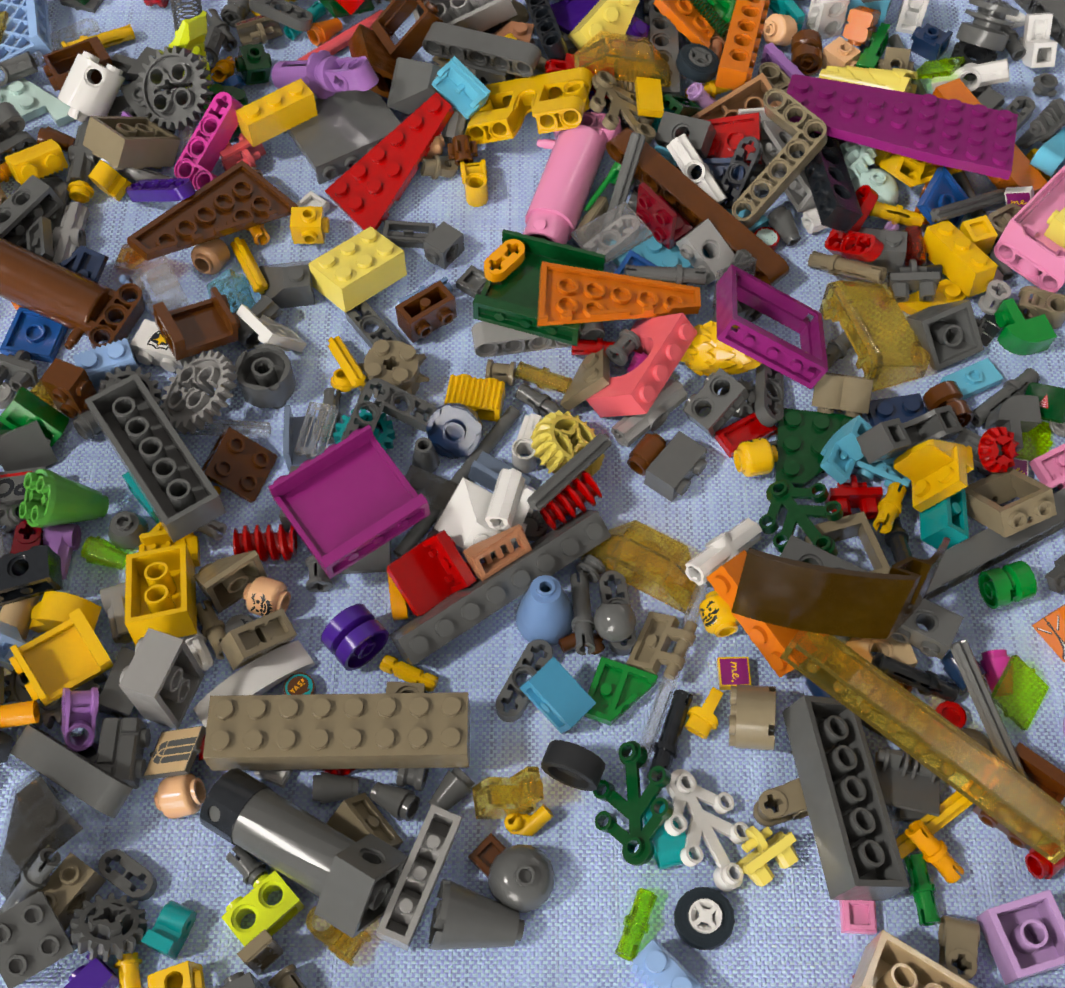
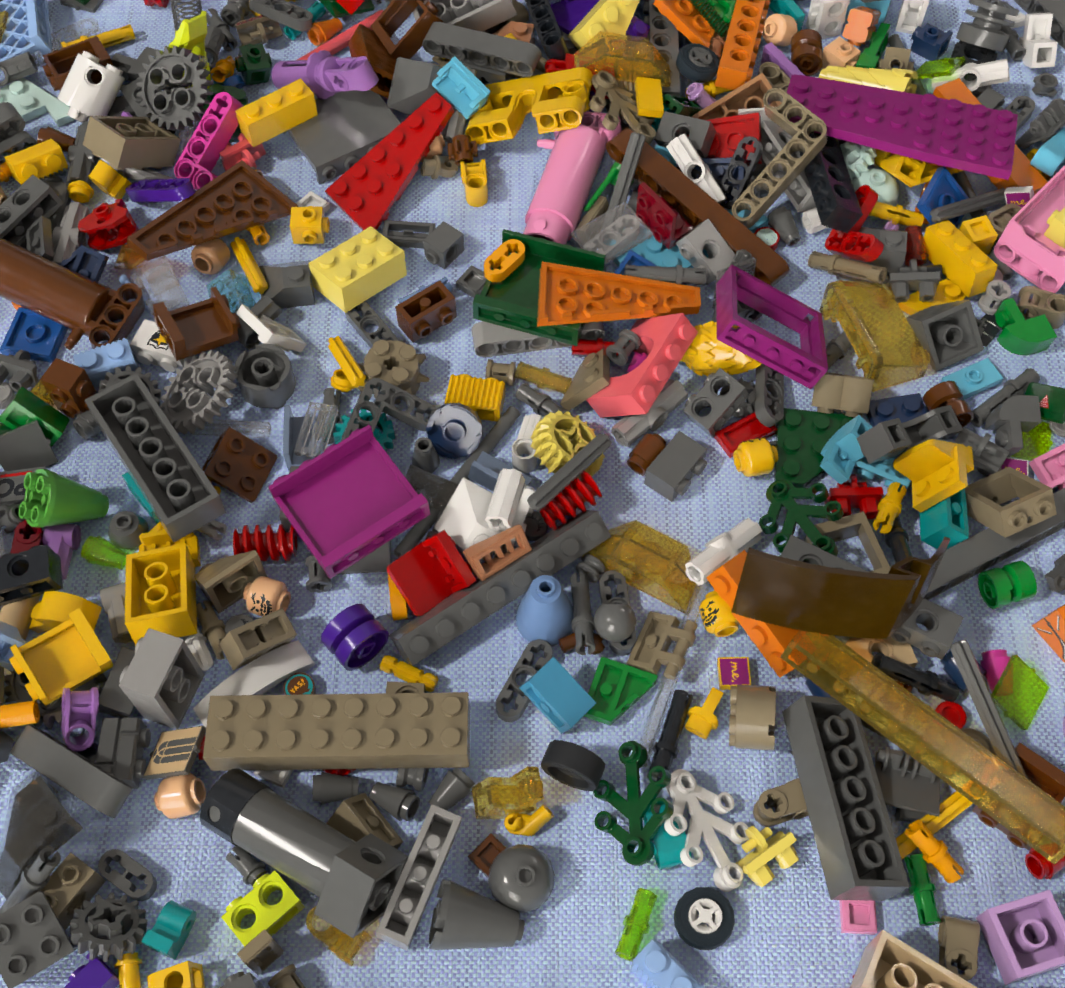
(108, 225): none -> red hinge
(989, 451): red gear -> none

